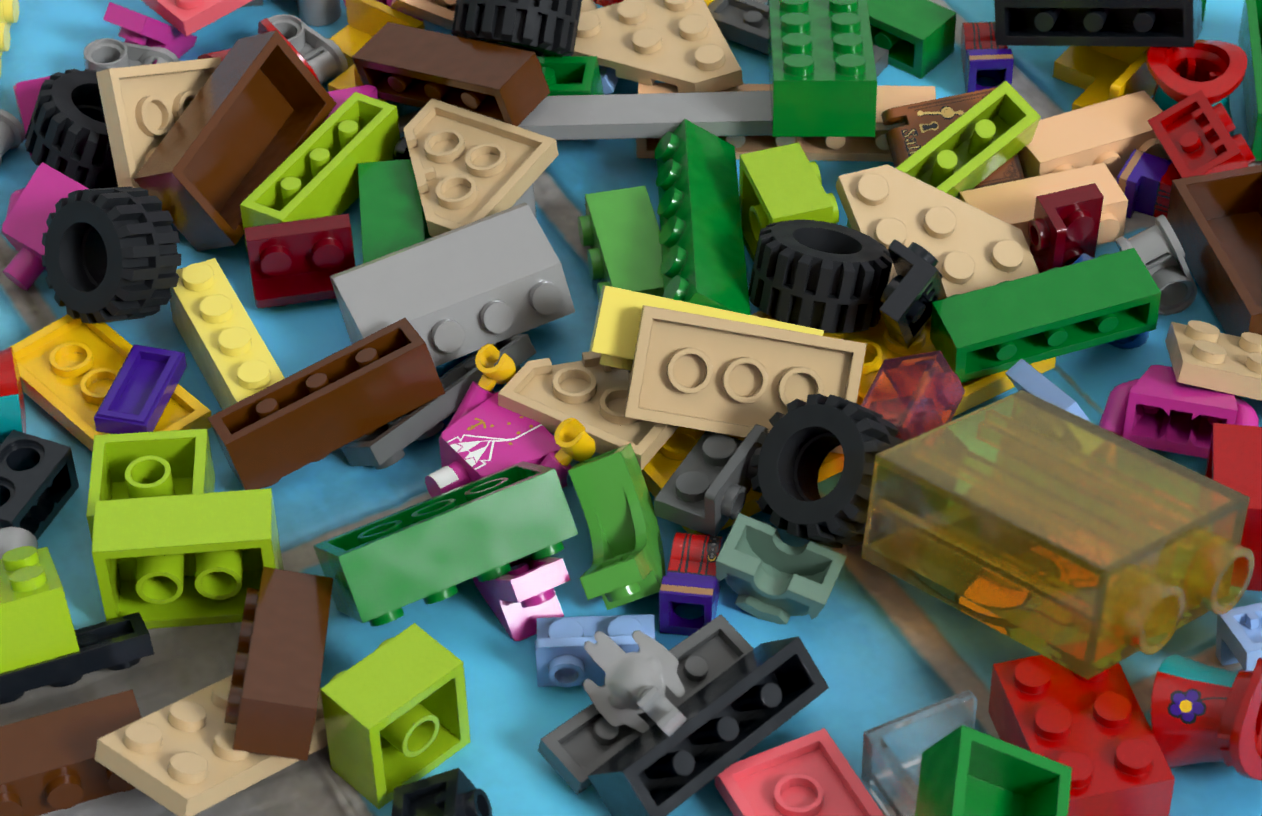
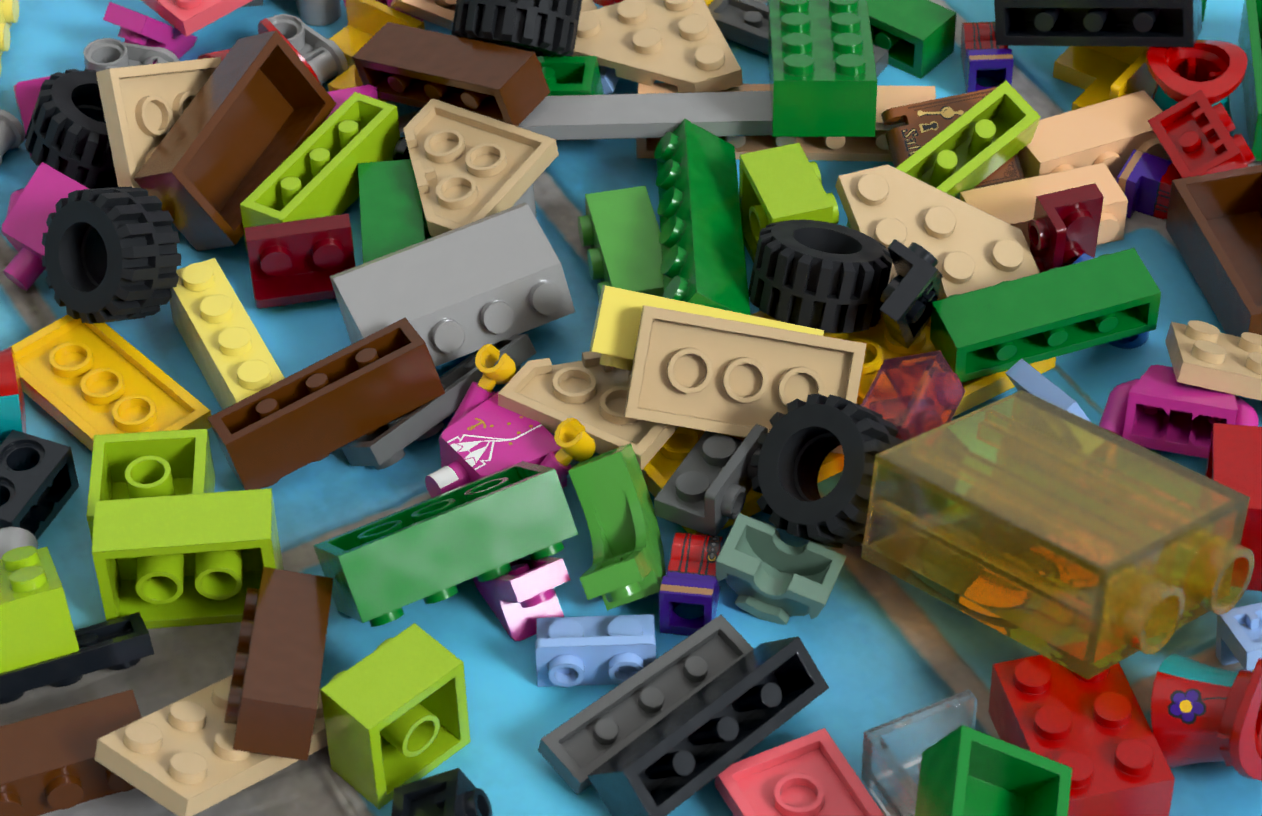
(140, 390): dark purple tile -> none
(635, 683): light grey piece -> none
(1166, 264): light grey piece -> none

